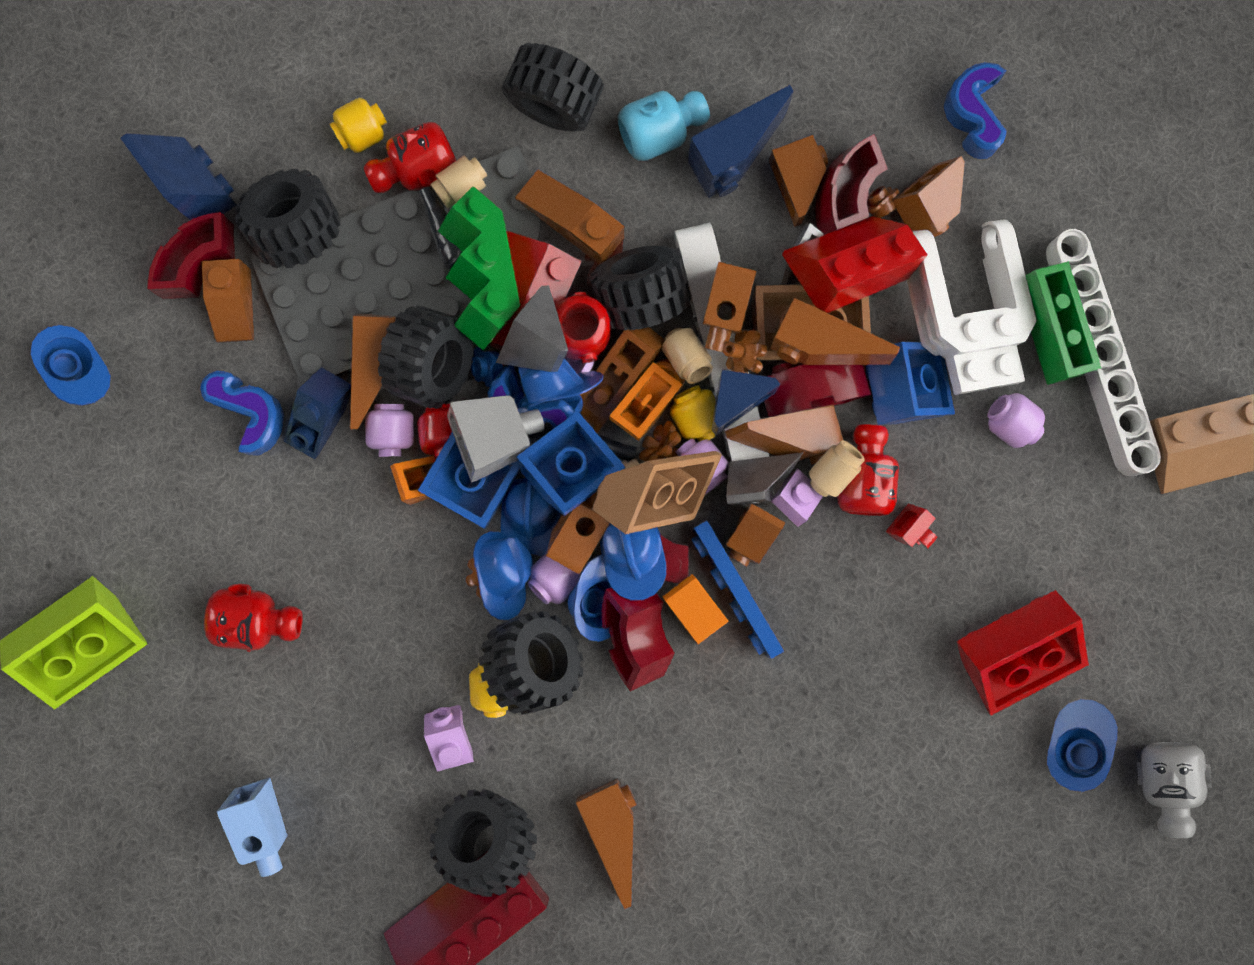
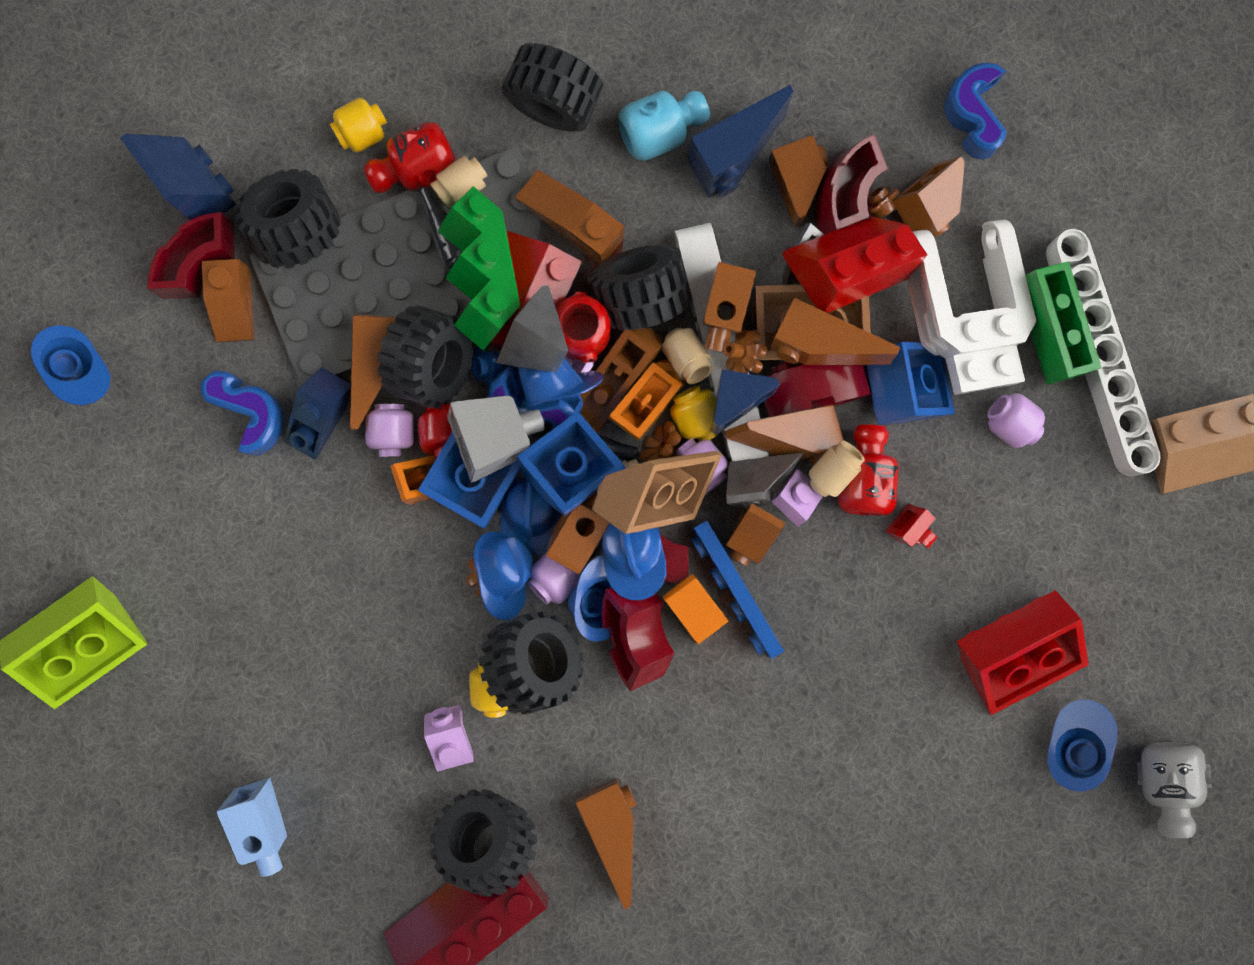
(248, 619): red piece -> none

